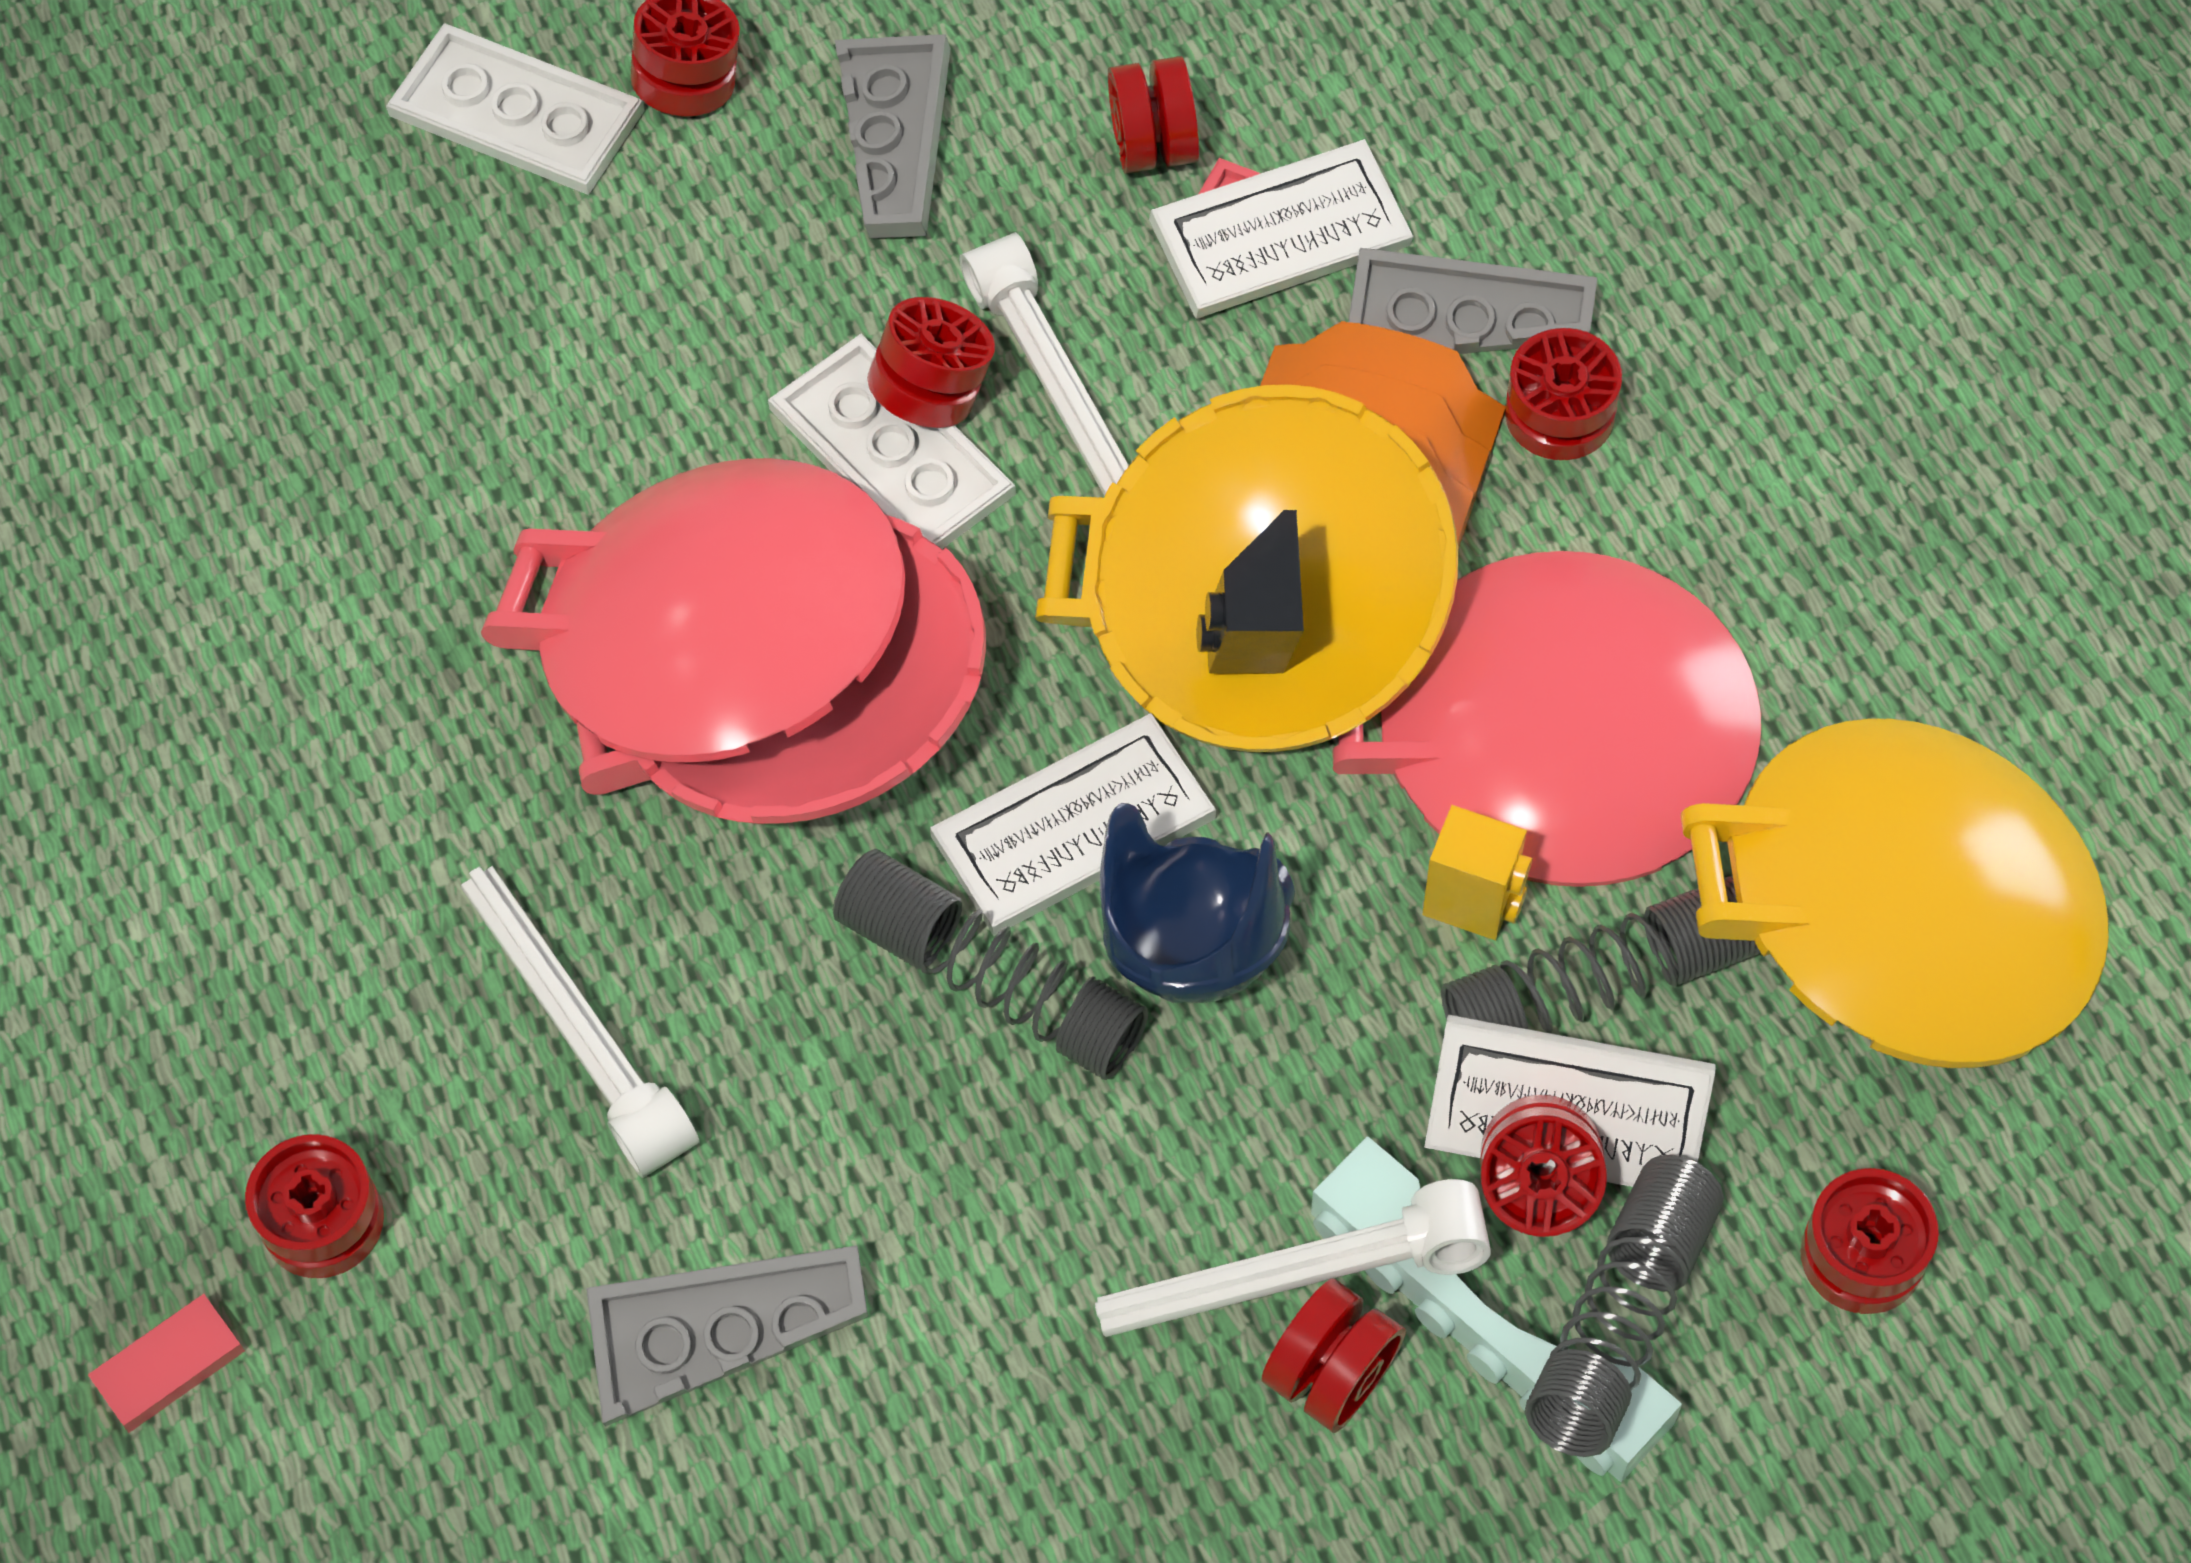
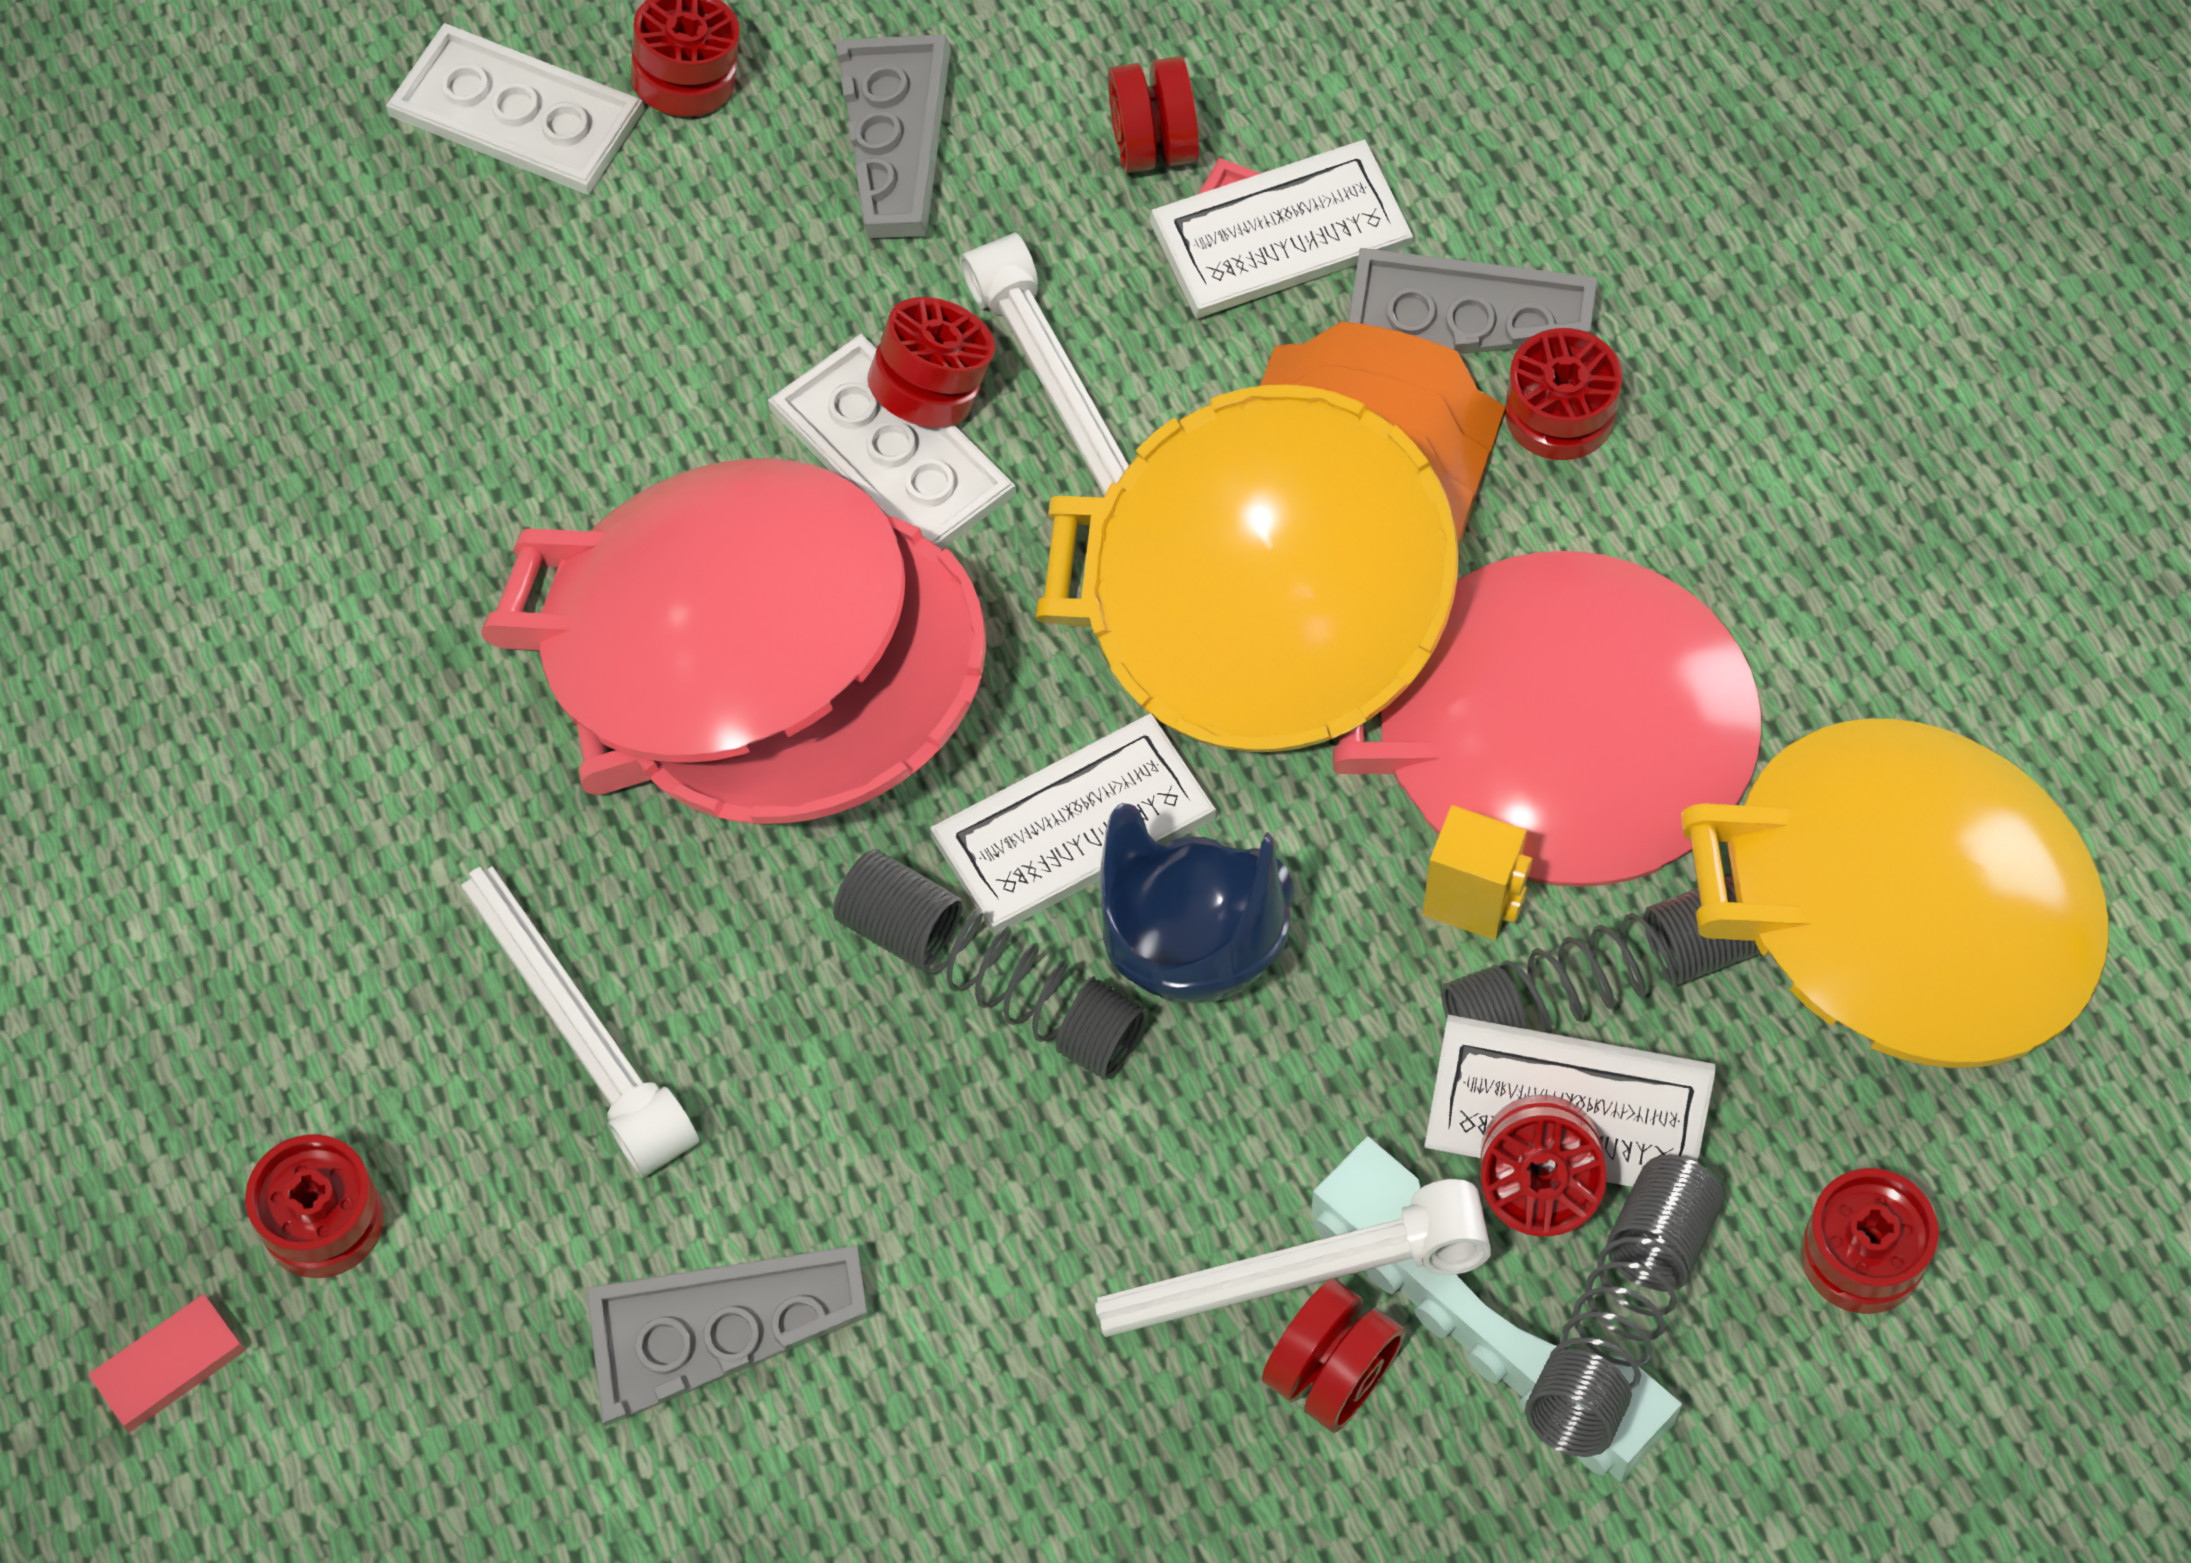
(1257, 605): black slope -> none

